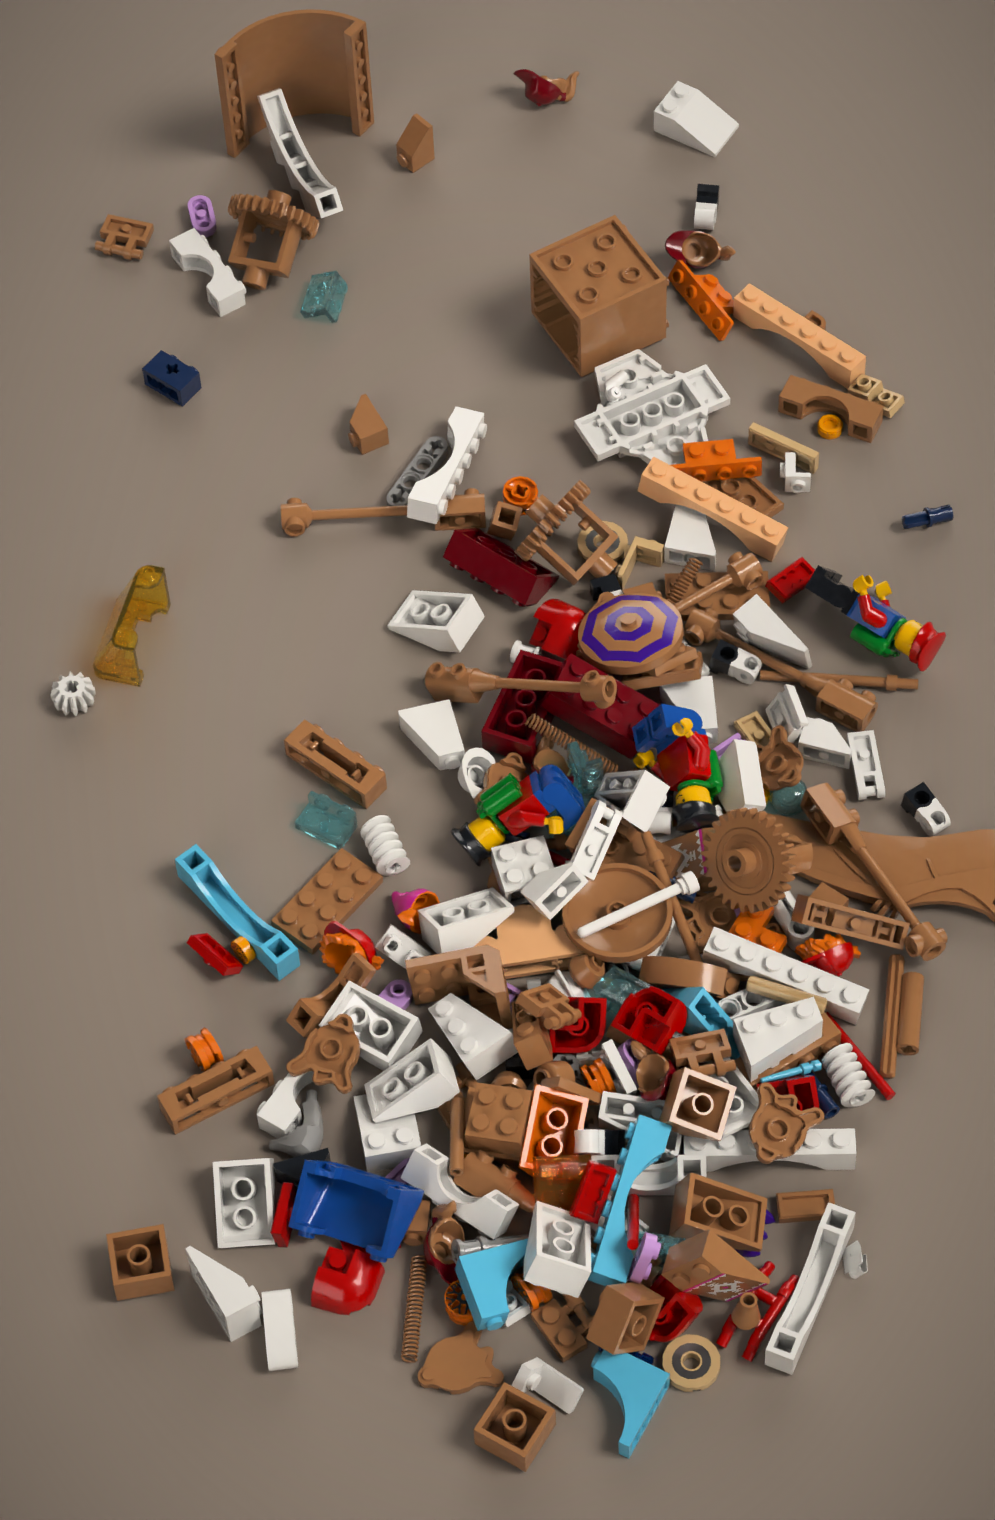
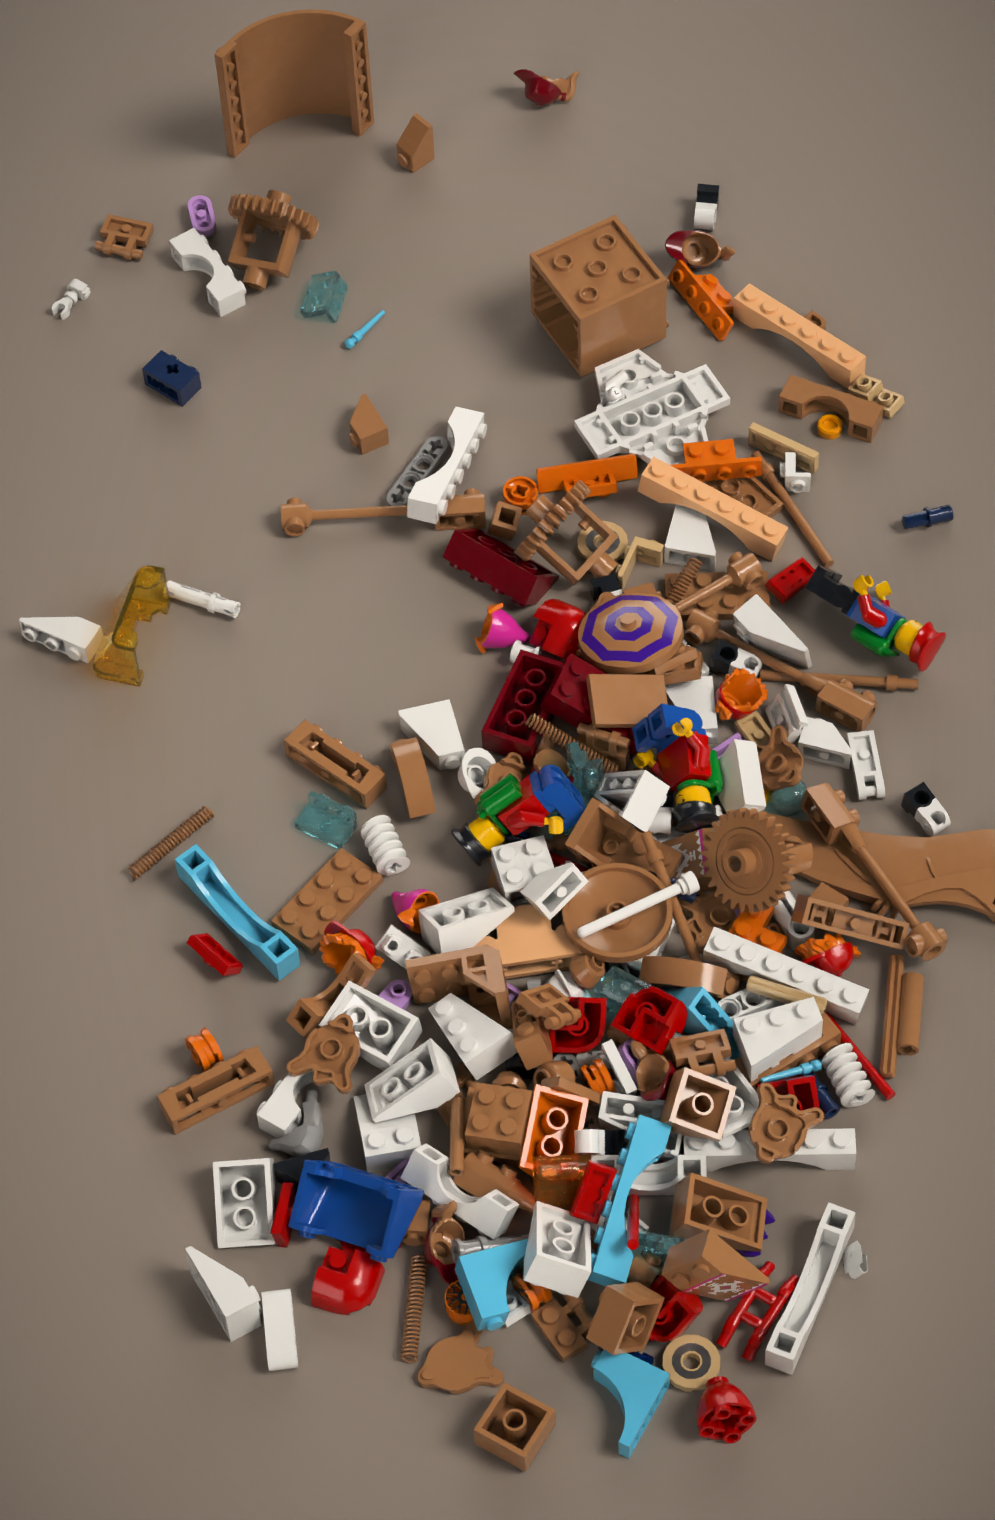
(67, 635): none -> white slope
(73, 693): white gear -> none
(76, 290): none -> white piece
(140, 1262): medium nougat brick -> none
(170, 844): none -> medium nougat piece
(211, 602): none -> white pin
(243, 950): light orange tile -> none
(316, 192): white arch -> none
(358, 335): none -> medium azure piece
(413, 777): none -> medium nougat arch
(438, 619): white slope -> none
(469, 684): medium nougat bar -> none
(499, 630): none -> dark pink hat
(548, 1383): white bracket -> none
(595, 839): white plate -> none
(597, 474): none -> orange bracket
(608, 744): none -> medium nougat plate
(623, 698): none -> medium nougat tile
(641, 1265): lavender plate -> none
(693, 120): white slope -> none
(724, 1411): none -> red piece
(739, 695): none -> orange hair
(746, 1312): medium nougat cone -> none
(769, 475): none -> medium nougat bar
(803, 1205): medium nougat tile -> none

